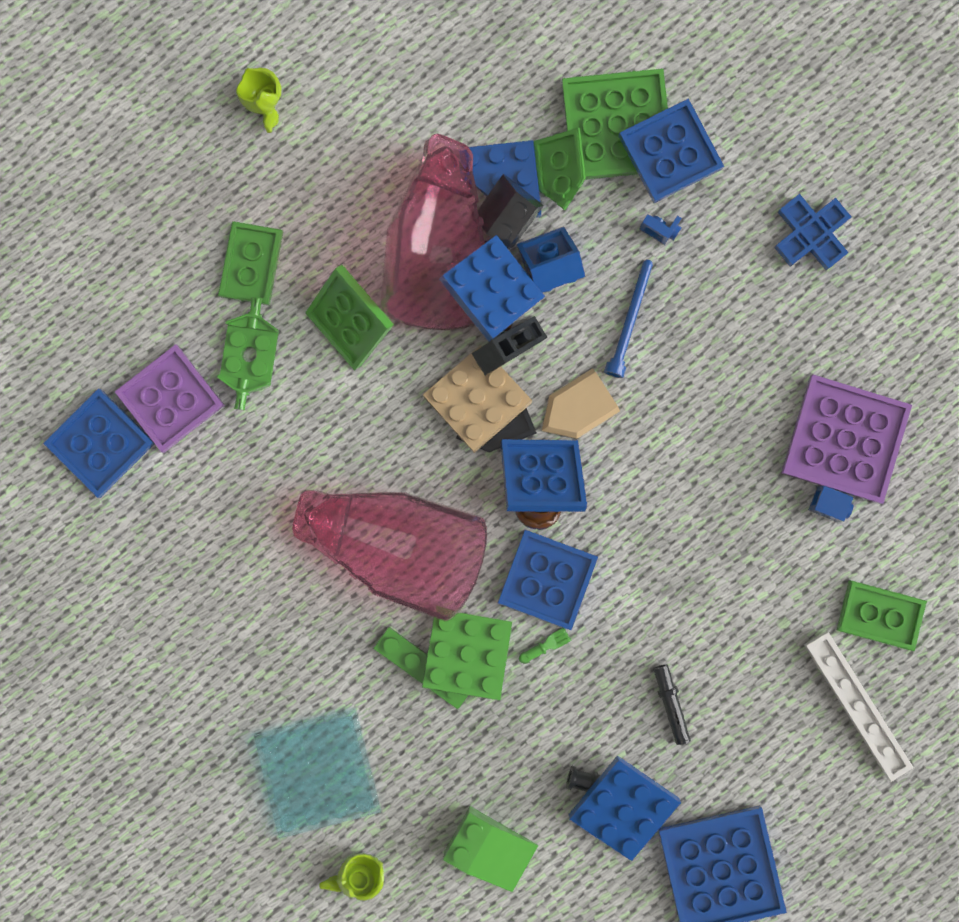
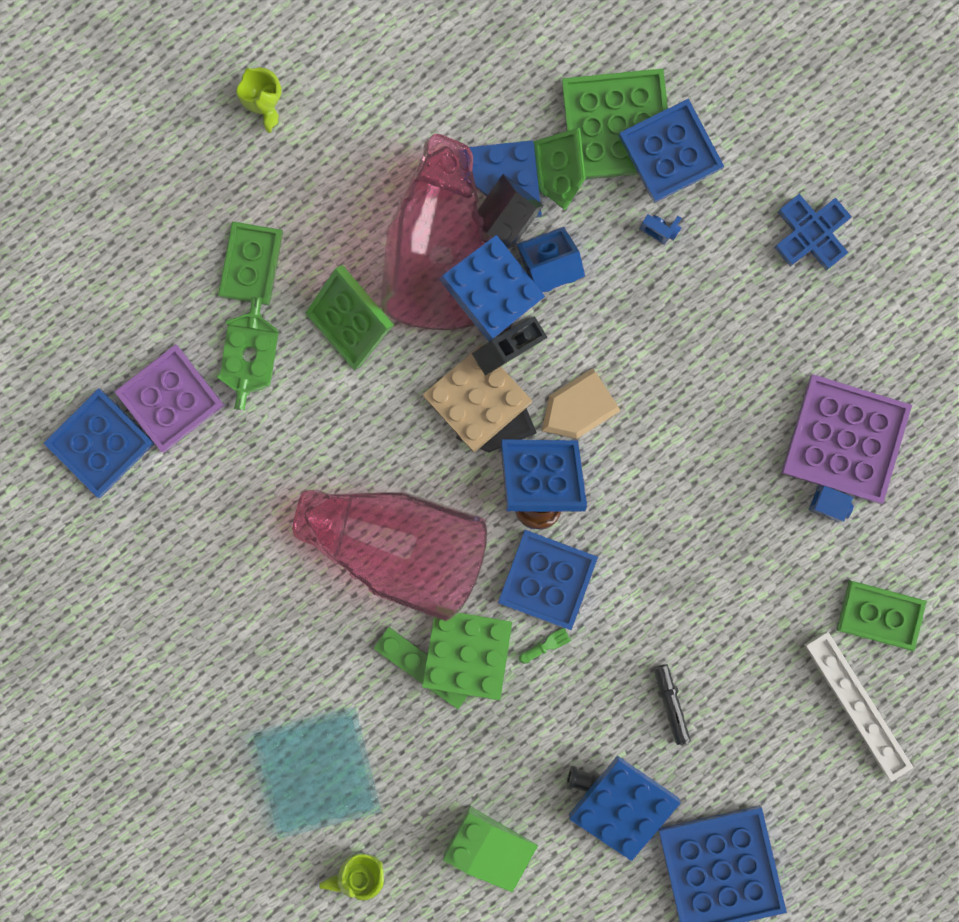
(616, 366): blue piece -> none

